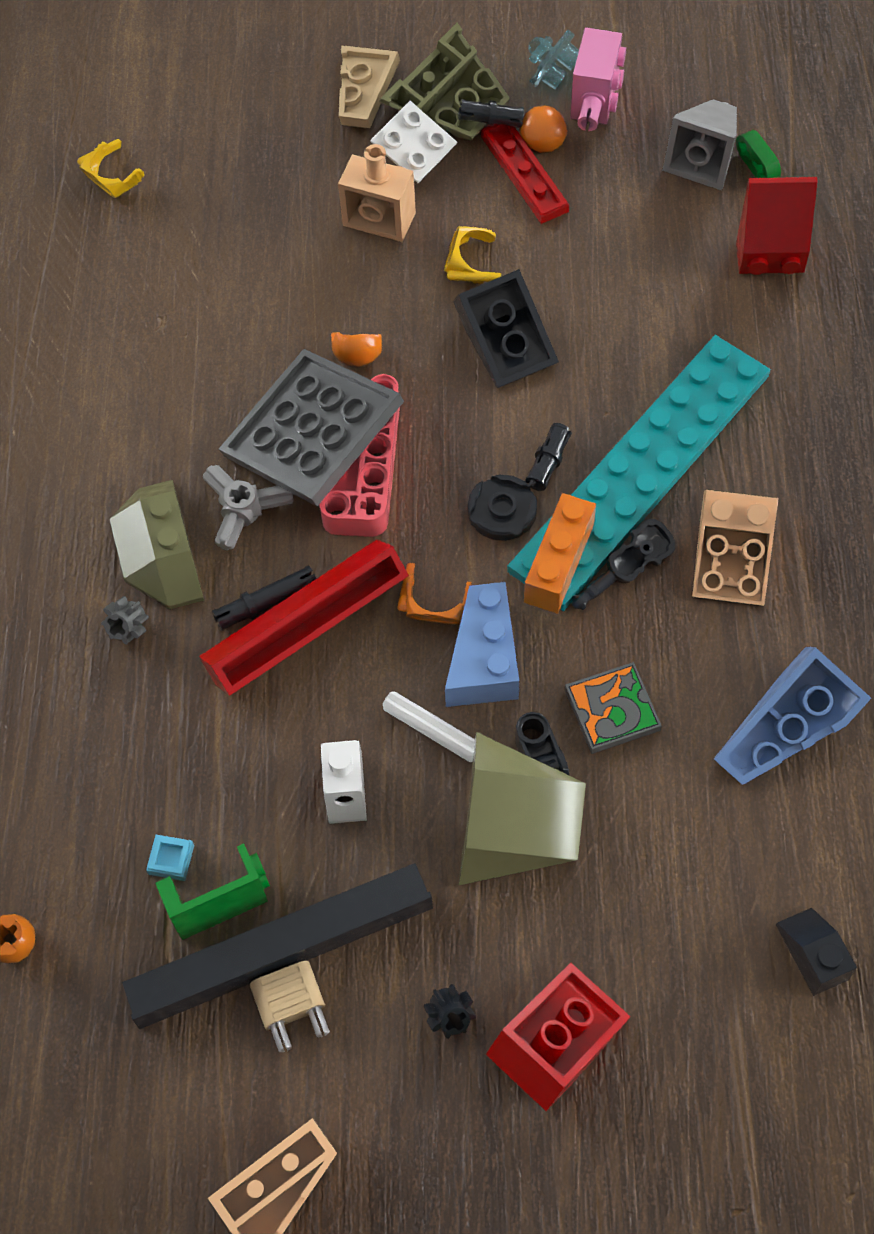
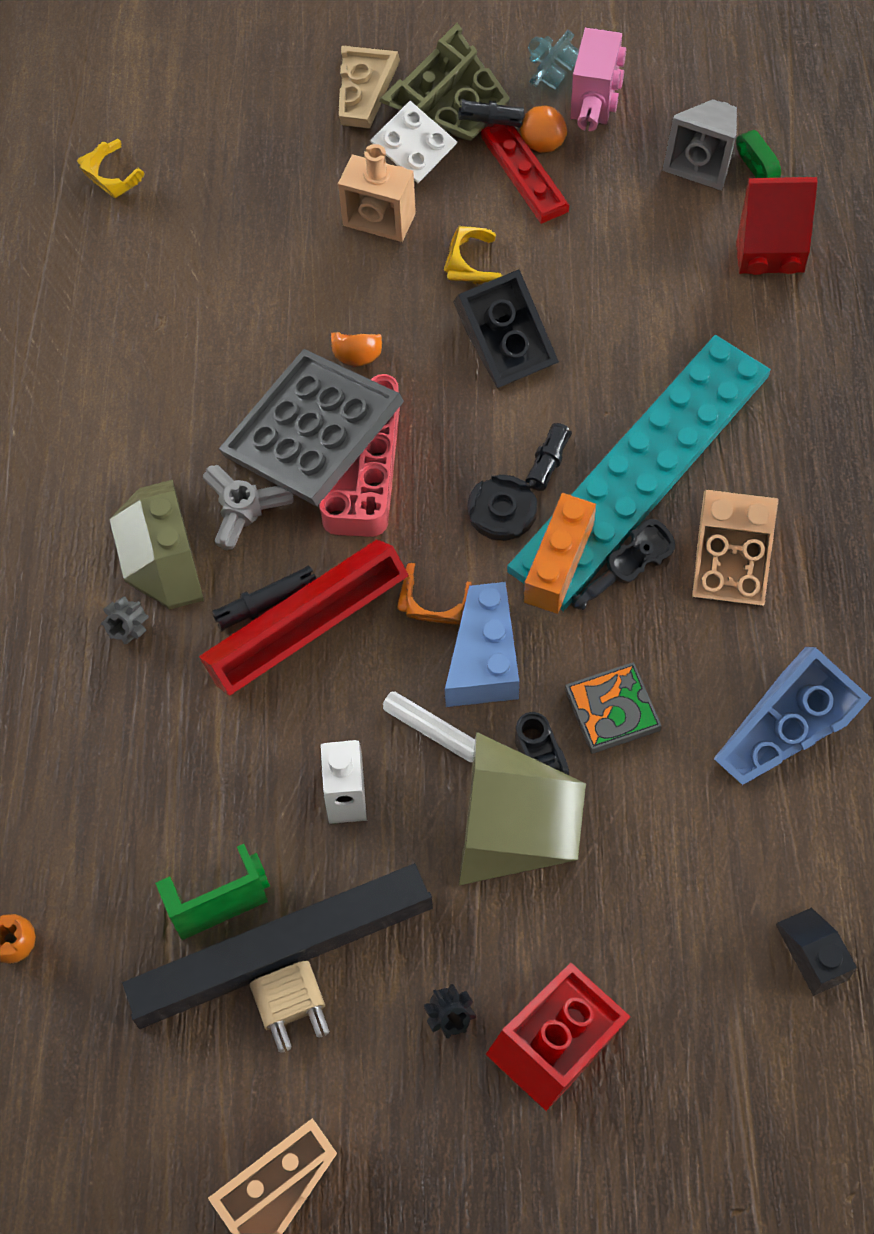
(170, 857): medium azure tile -> none

